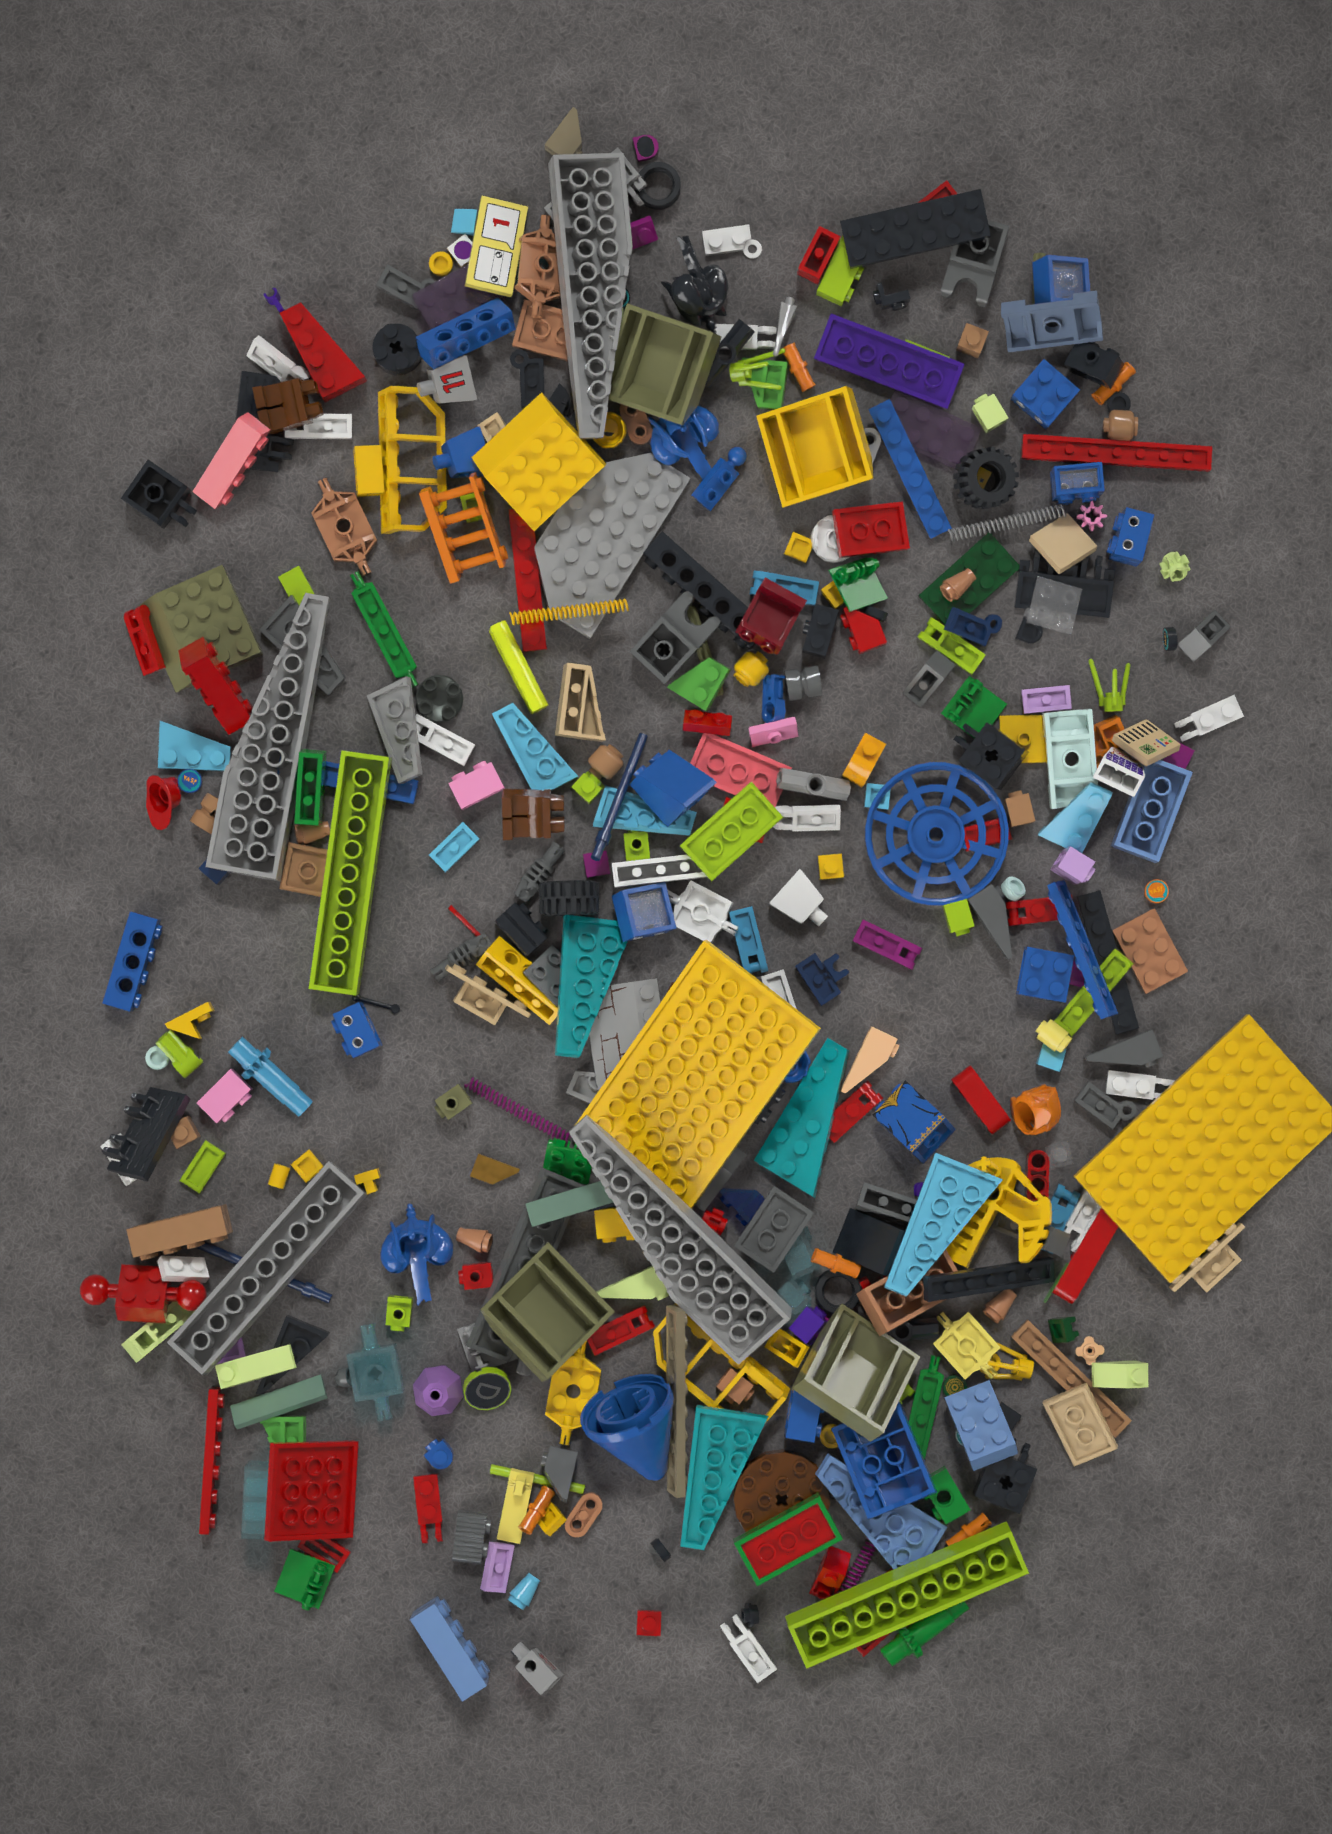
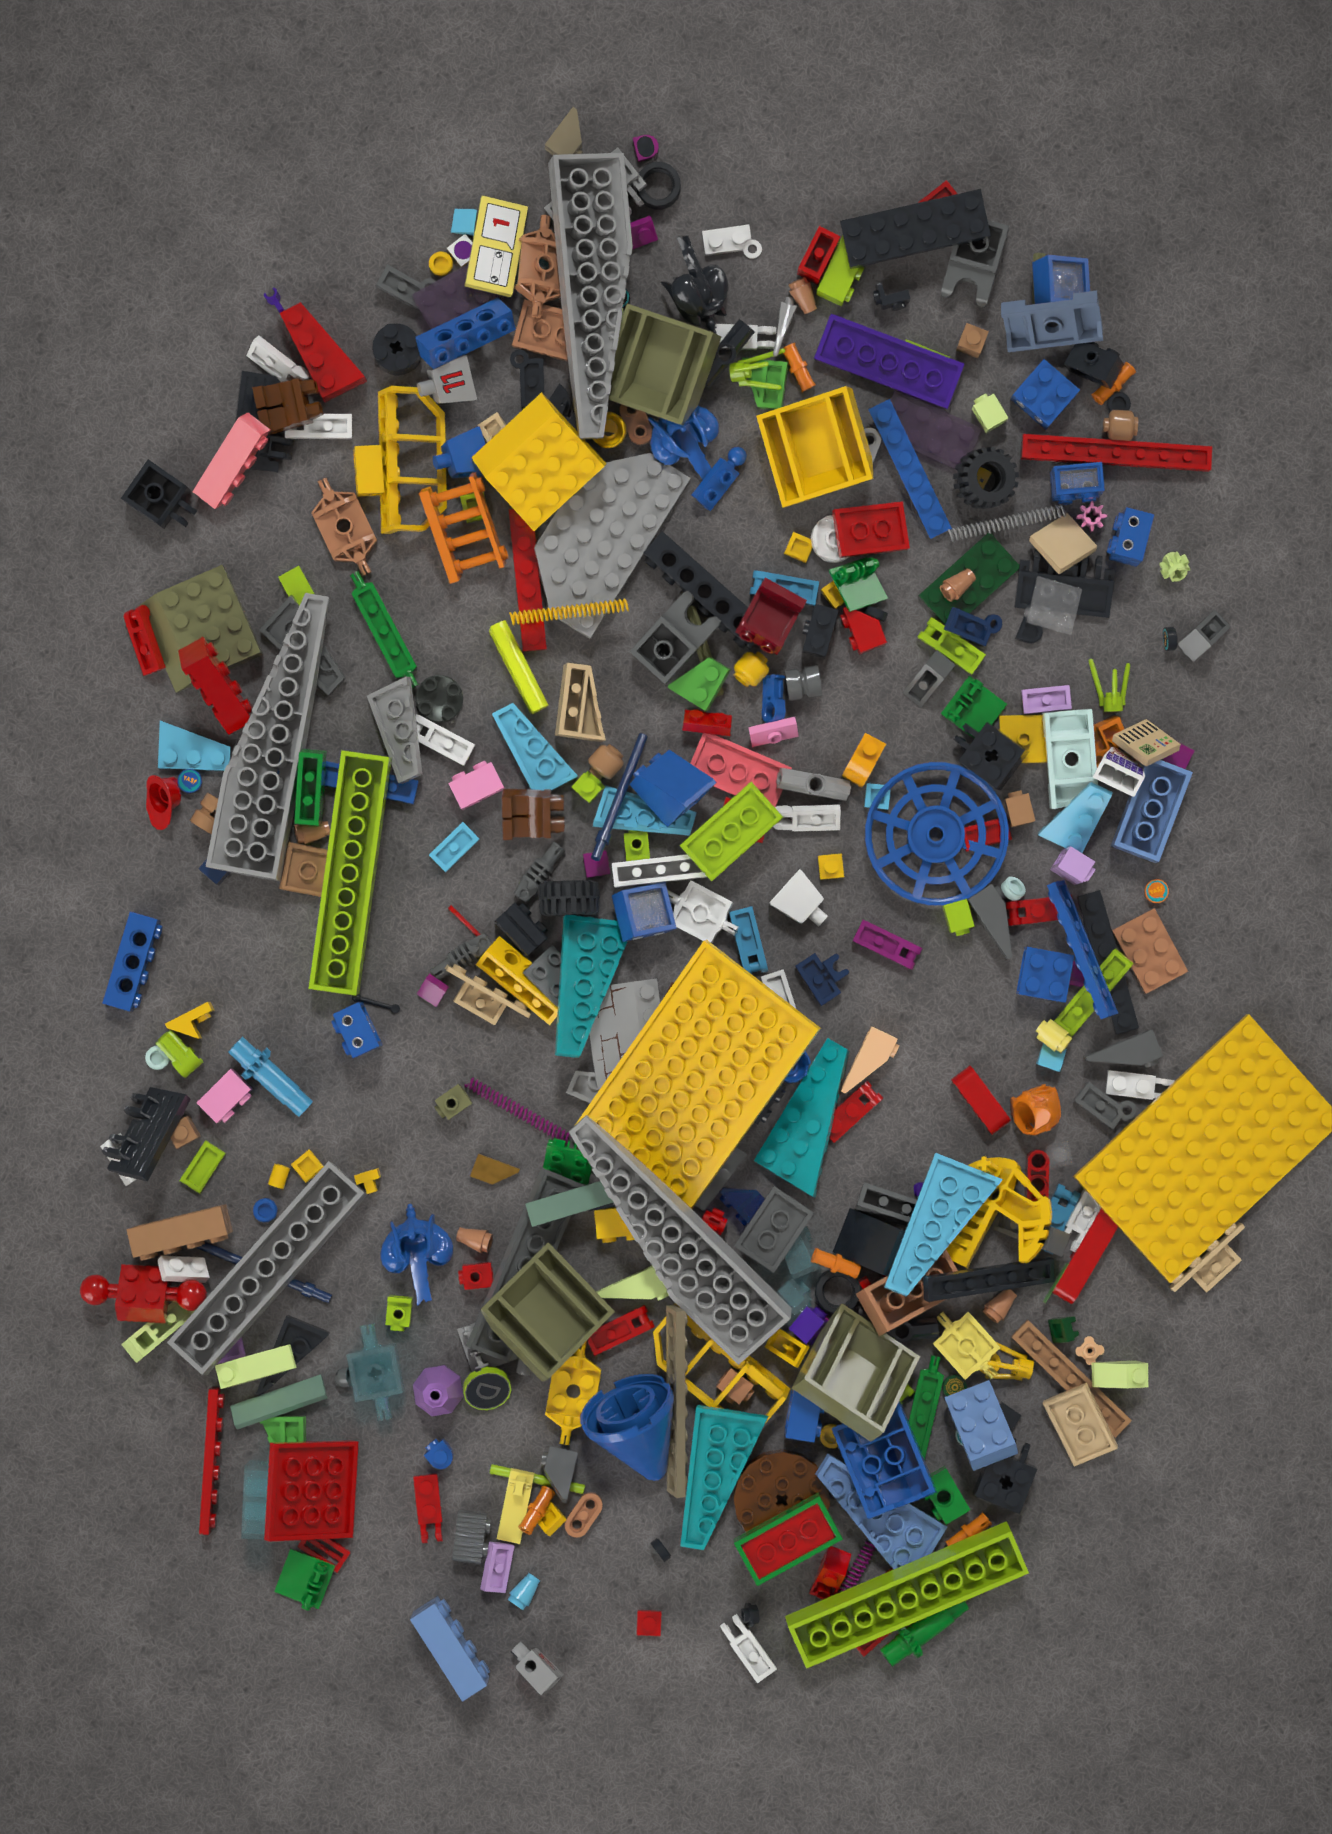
(265, 1210): none -> blue tile
(432, 990): none -> magenta tile
(803, 294): none -> nougat cone
(913, 1121): blue slope -> none
(1211, 717): white hinge -> none

